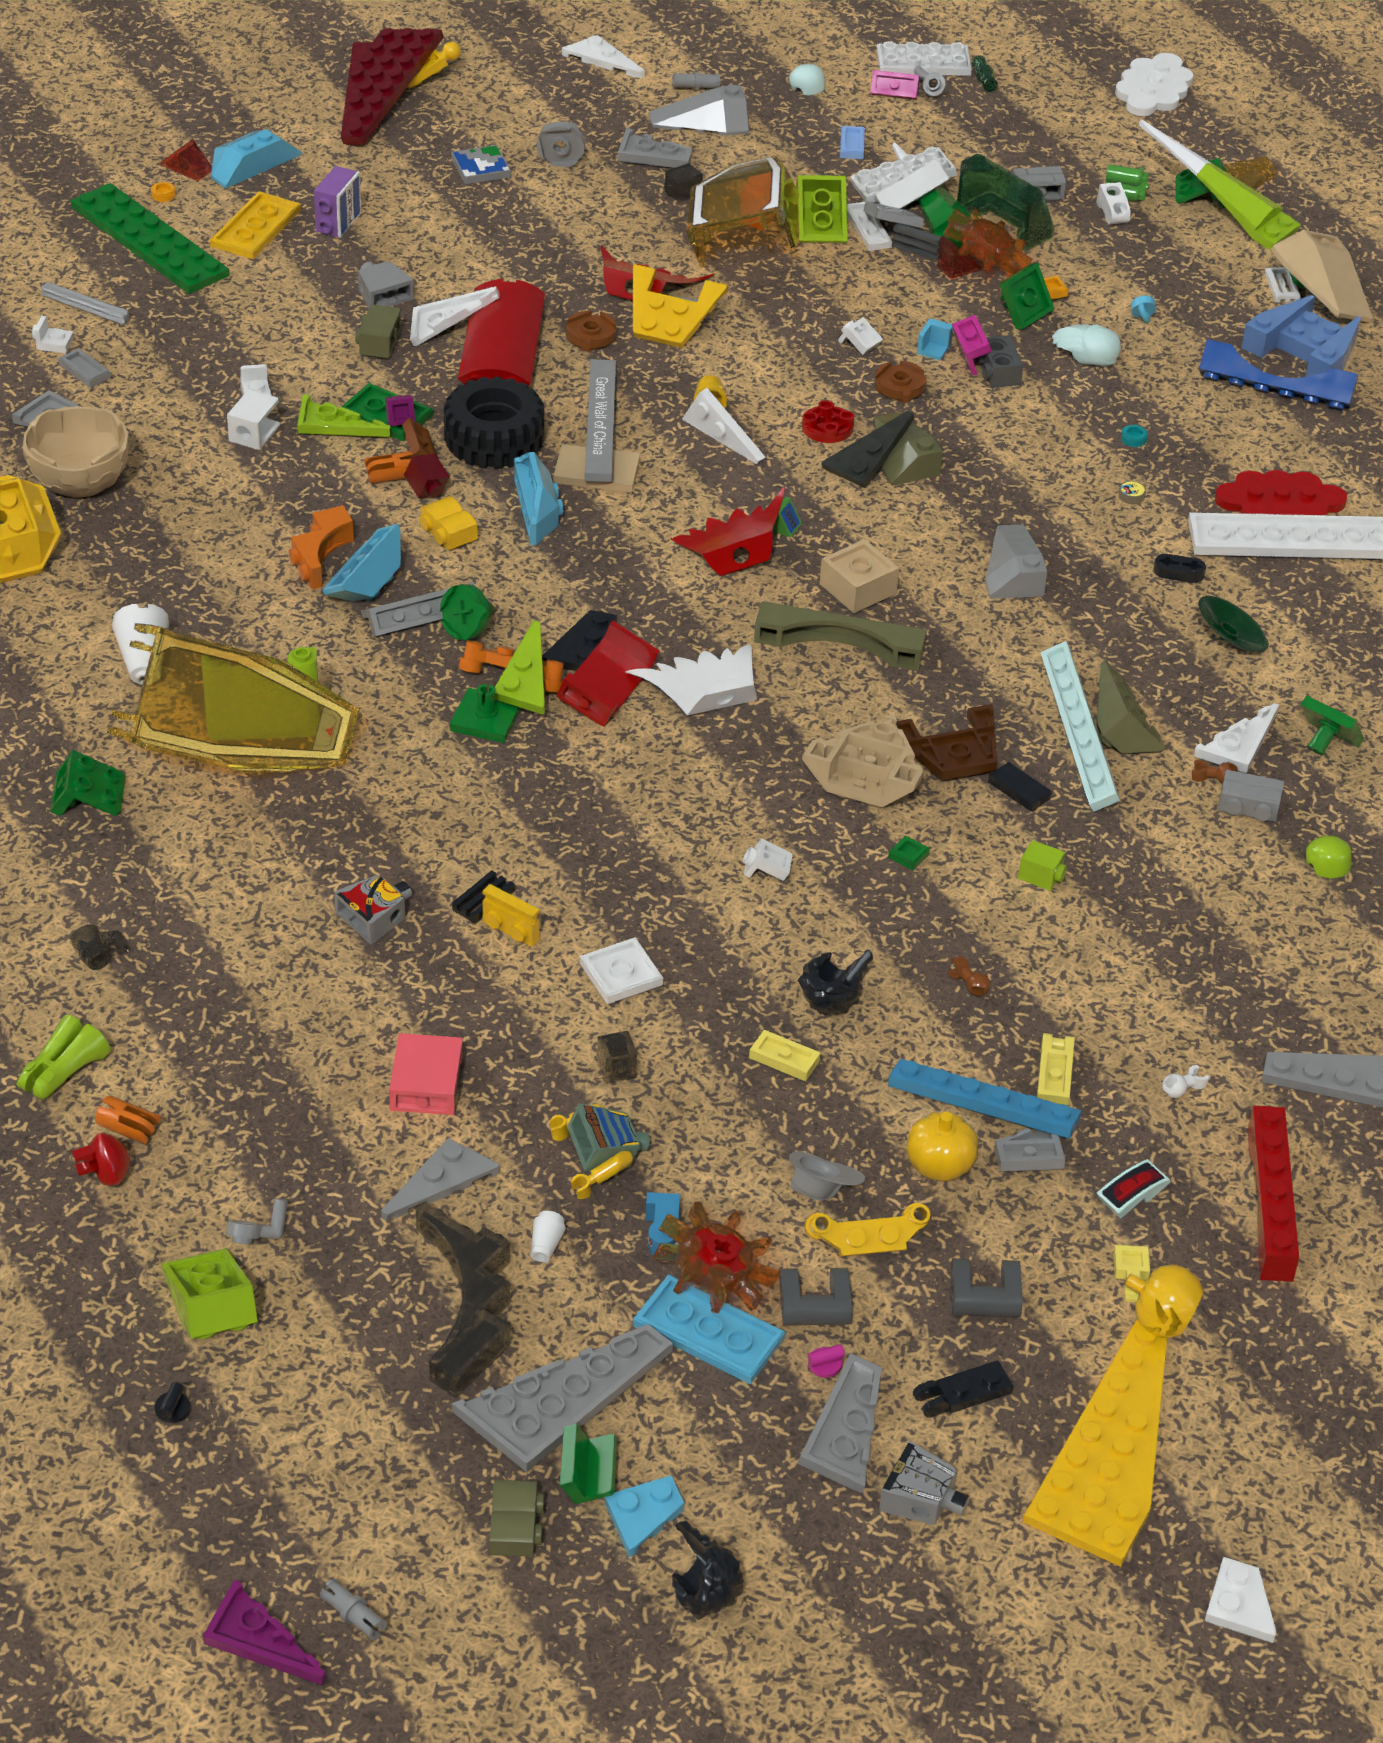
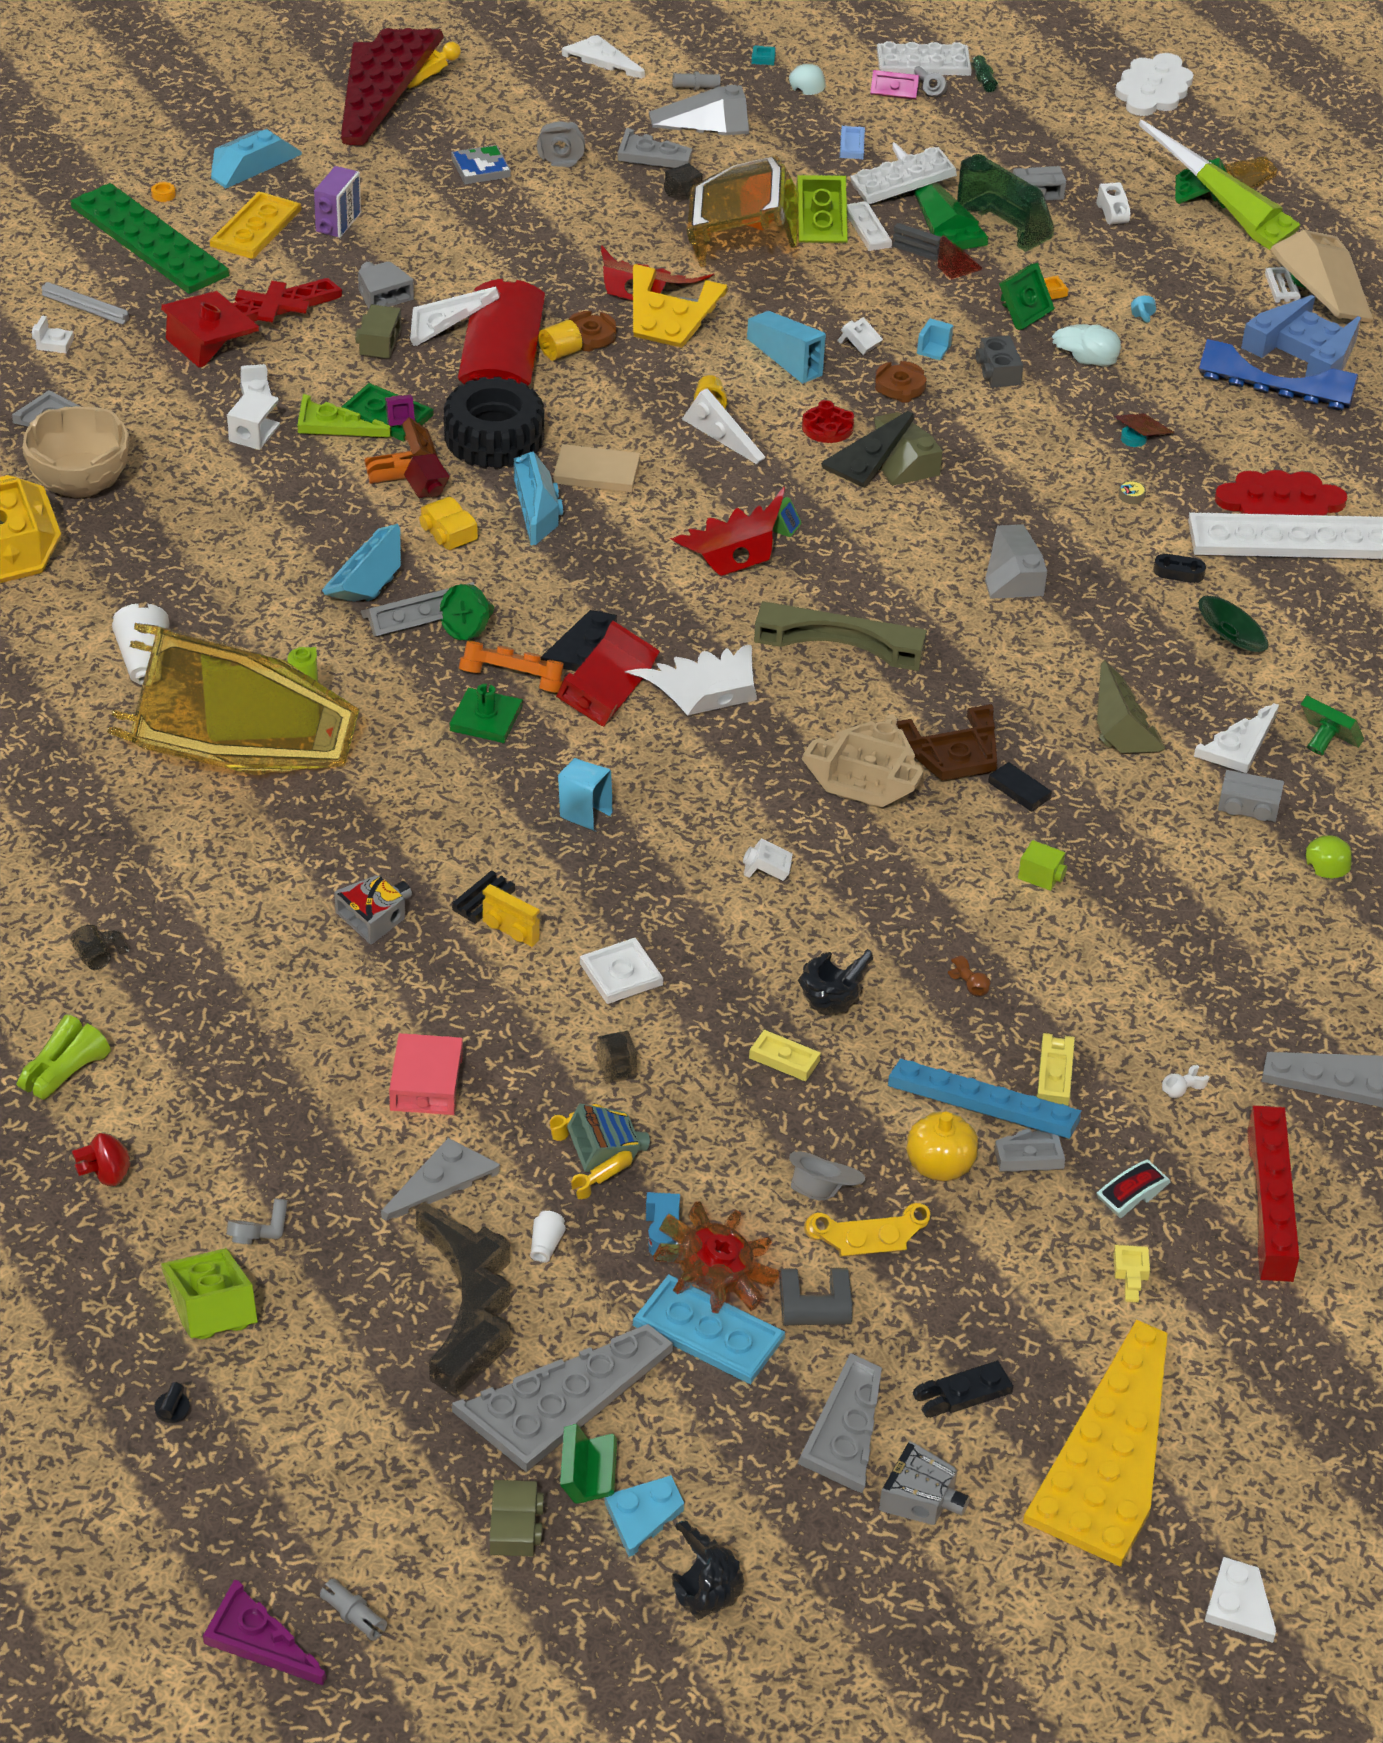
(84, 368): light grey tile -> none
(89, 782): green bracket -> none
(127, 1119): orange arm -> none
(188, 162): clear red slope -> none
(208, 320): none -> red piece
(329, 531): orange arch -> none
(523, 677): lime wing -> none
(560, 340): none -> yellow piece
(581, 789): none -> medium azure piece
(600, 421): light grey tile -> none
(763, 55): none -> teal tile
(789, 344): none -> medium azure slope
(826, 1361): dark pink plate -> none
(859, 576): tan container -> none
(893, 214): light grey tile -> none
(909, 853): green tile -> none
(913, 186): white tile -> none
(971, 340): dark pink panel -> none
(986, 1300): dark grey connector -> none
(987, 242): clear orange gear -> none
(1080, 727): light aqua plate -> none
(1132, 180): bright green piece -> none
(1144, 424): none -> dark red sticker
(1166, 1299): yellow piece -> none
(1203, 771): dark orange arm -> none

